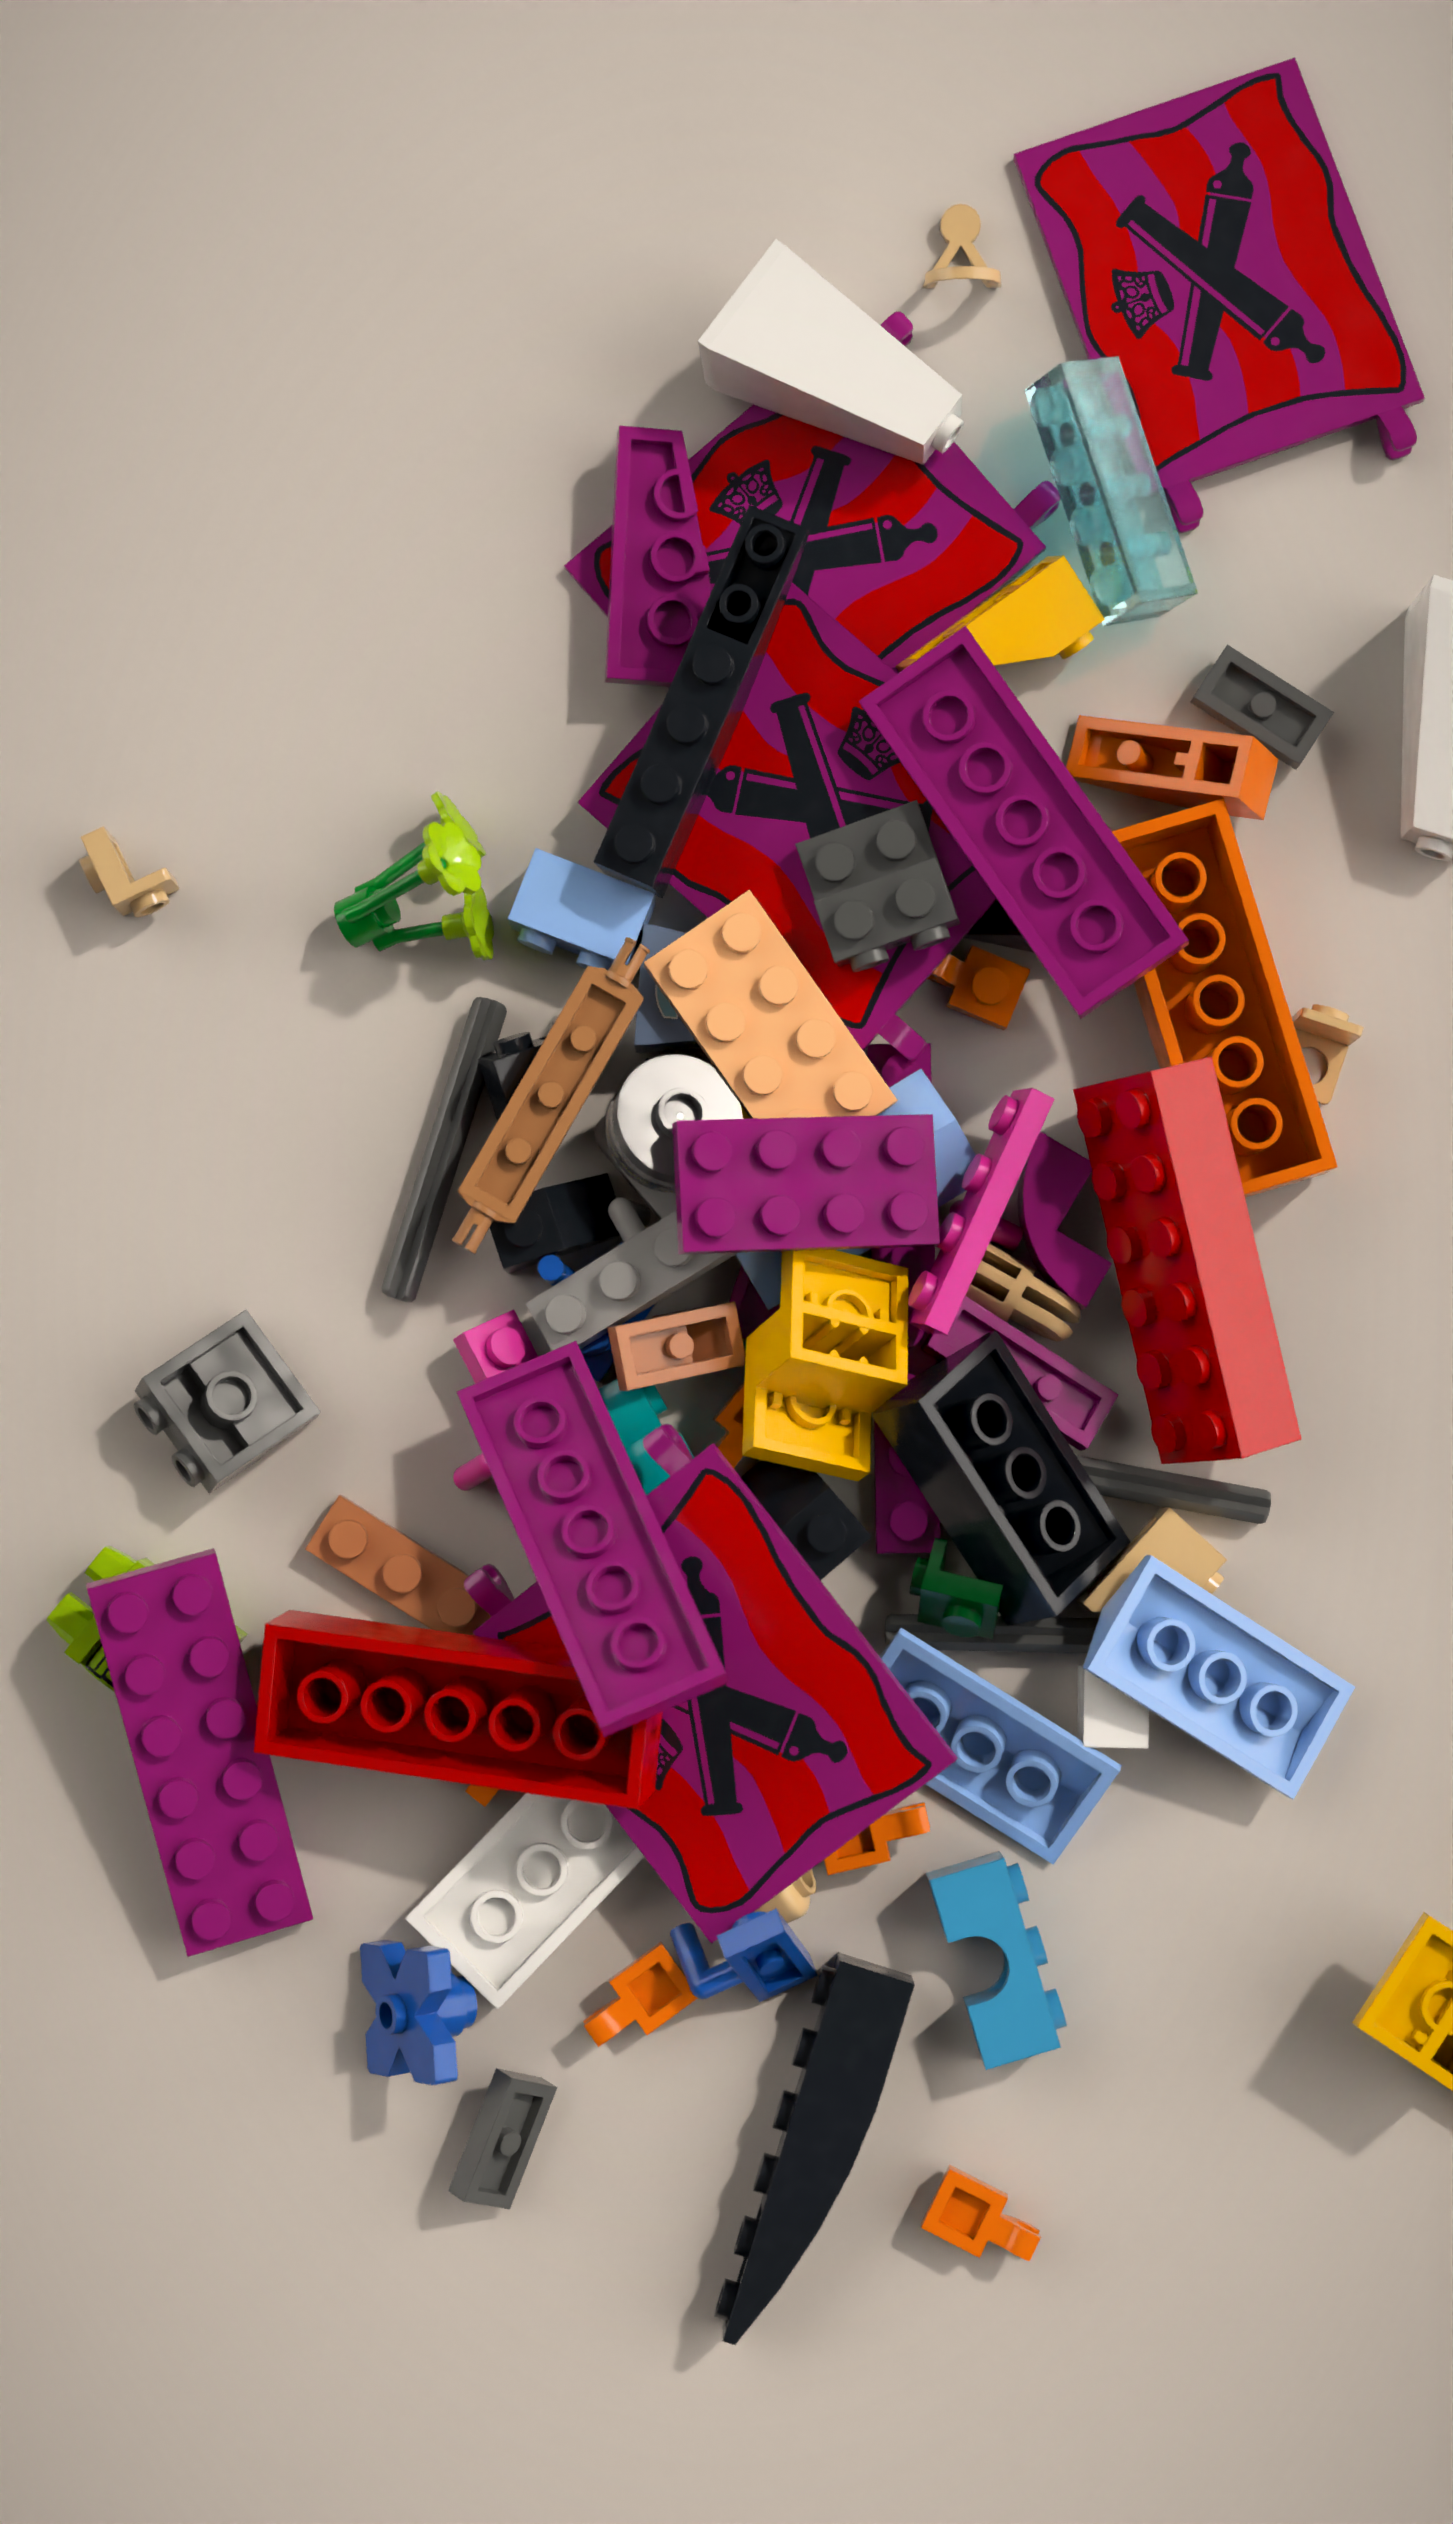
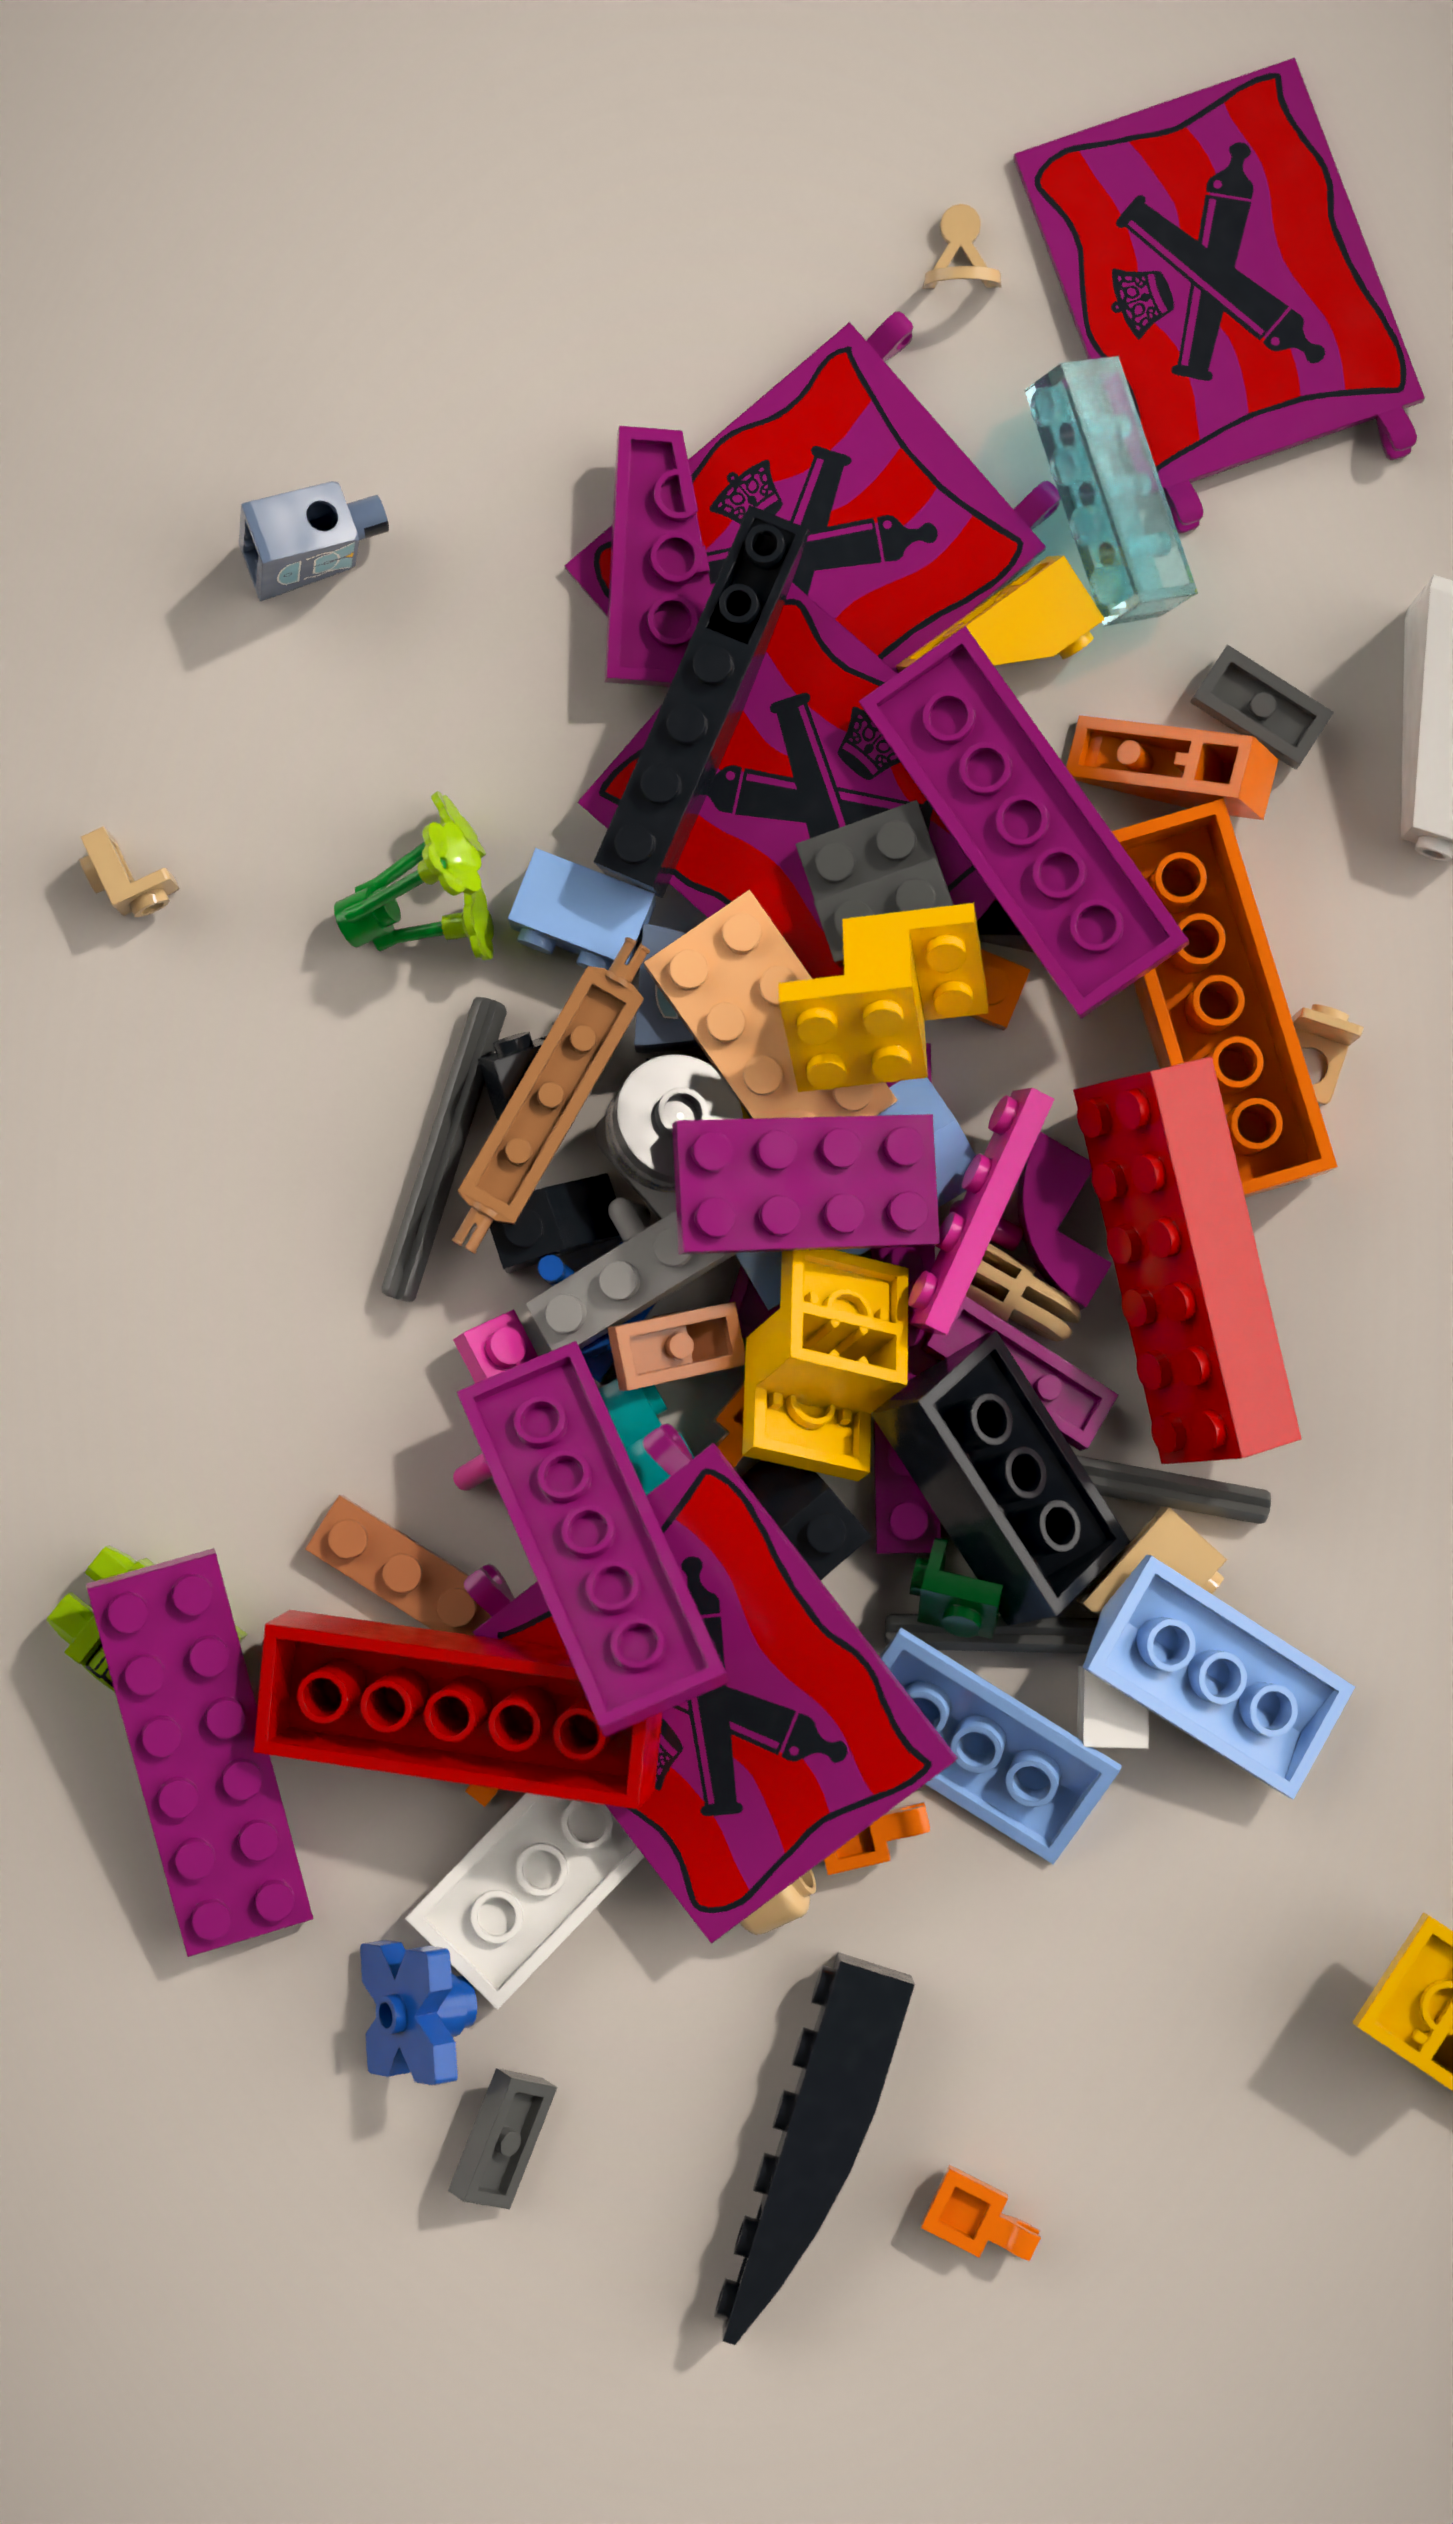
(224, 1403): plate -> none
(305, 536): none -> sand blue torso
(648, 1992): orange plate -> none
(757, 1951): blue plate -> none
(820, 359): white slope -> none
(894, 979): none -> yellow bracket
(1015, 2013): dark azure arch -> none

